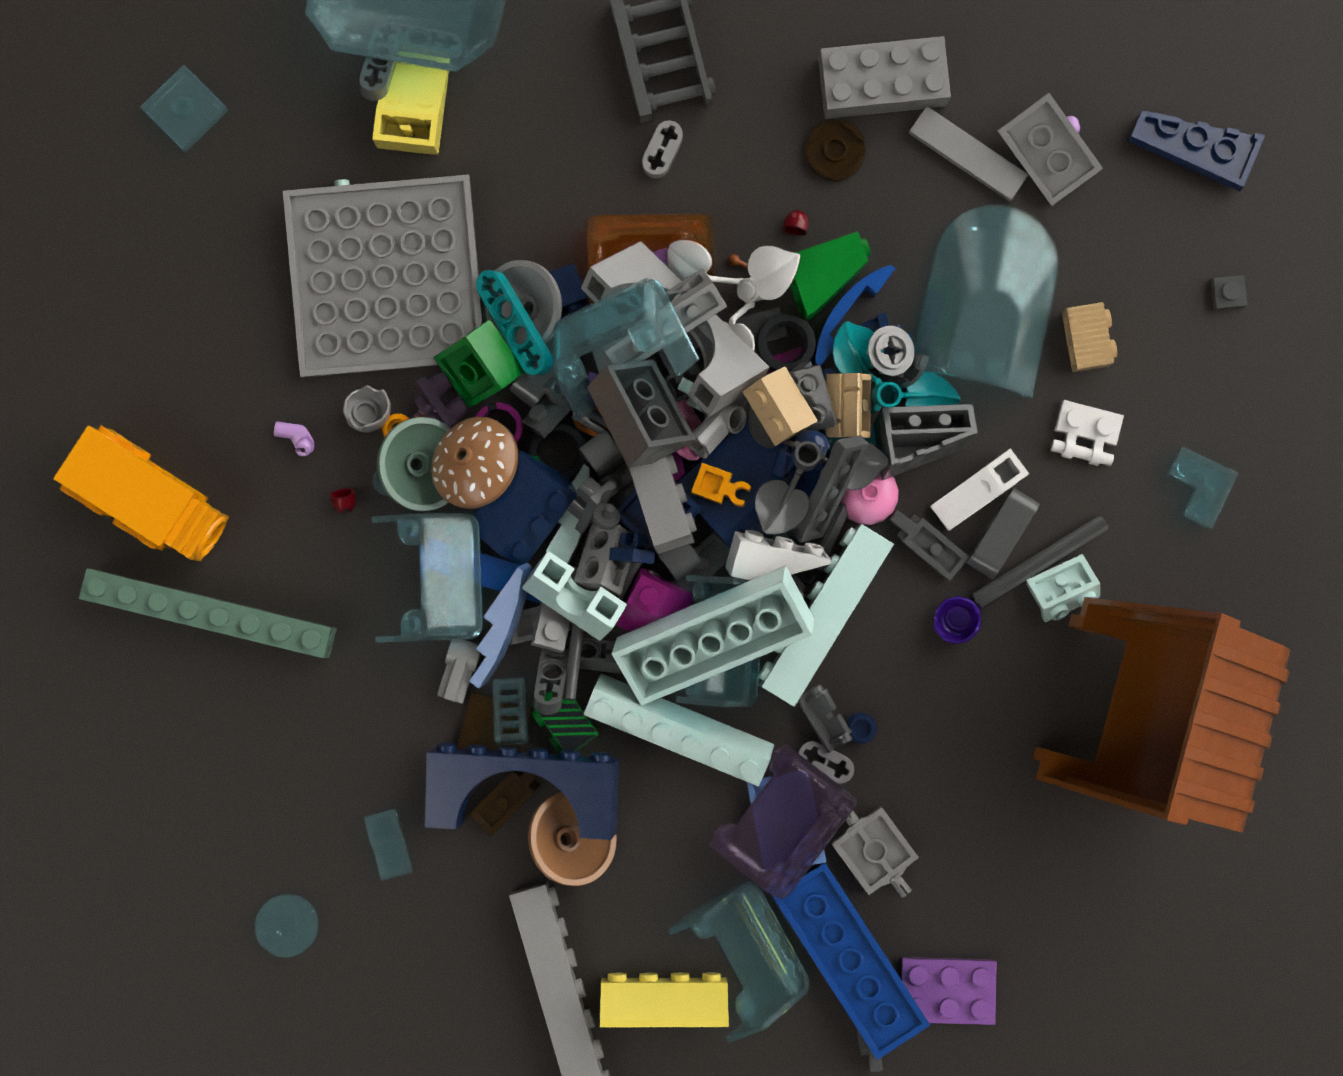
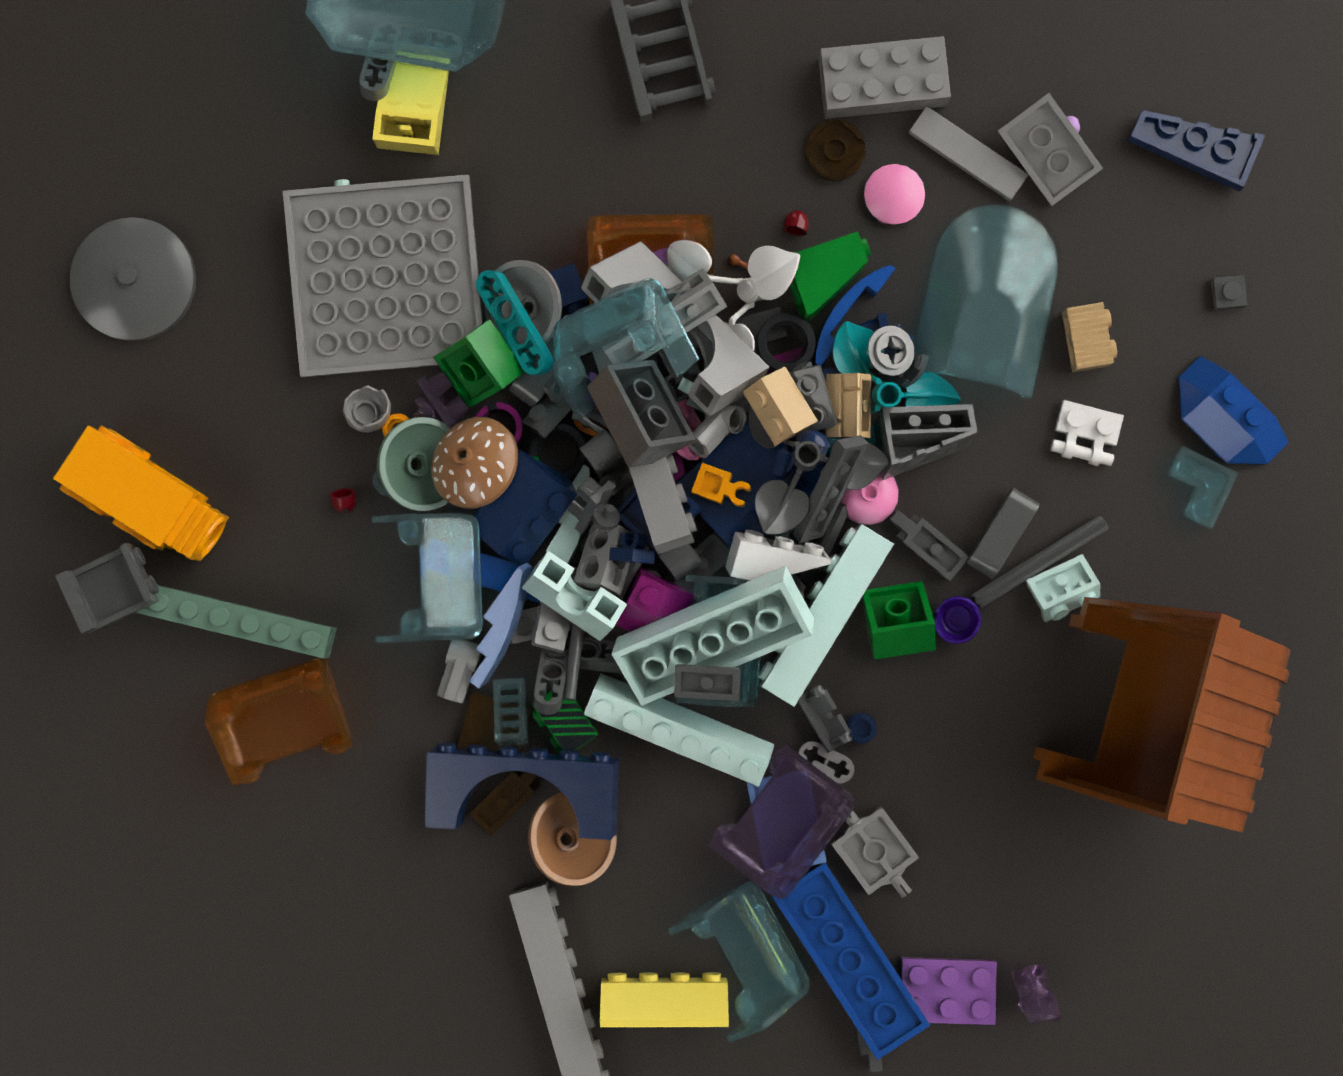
(108, 588): none -> dark grey panel
(132, 279): none -> dark grey dish
(184, 108): clear light blue plate -> none
(276, 719): none -> clear orange windscreen
(286, 925): clear light blue tile -> none
(299, 436): lavender arm -> none
(388, 844): clear light blue slope -> none
(655, 146): light grey beam -> none
(707, 682): none -> dark grey hinge
(894, 194): none -> bright pink dish
(899, 620): none -> green slope
(979, 489): white slope -> none
(1035, 994): none -> clear purple hips
(1228, 415): none -> blue wedge

